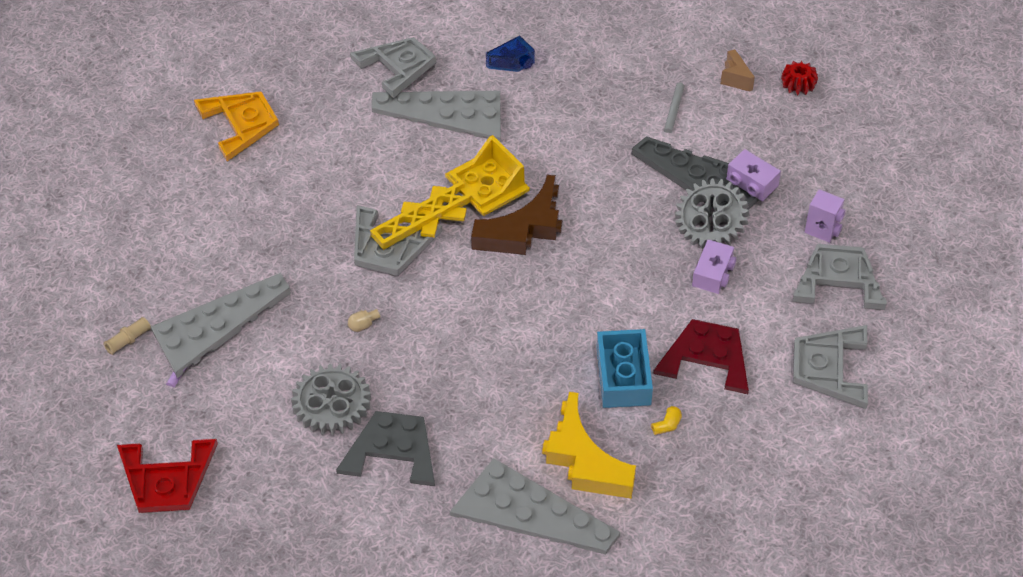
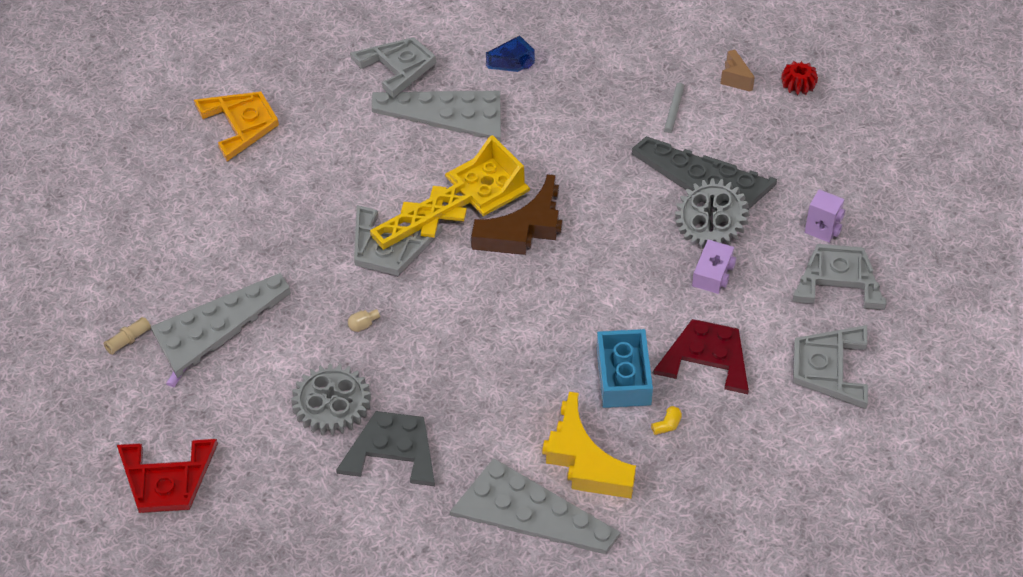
(753, 175): lavender brick -> none

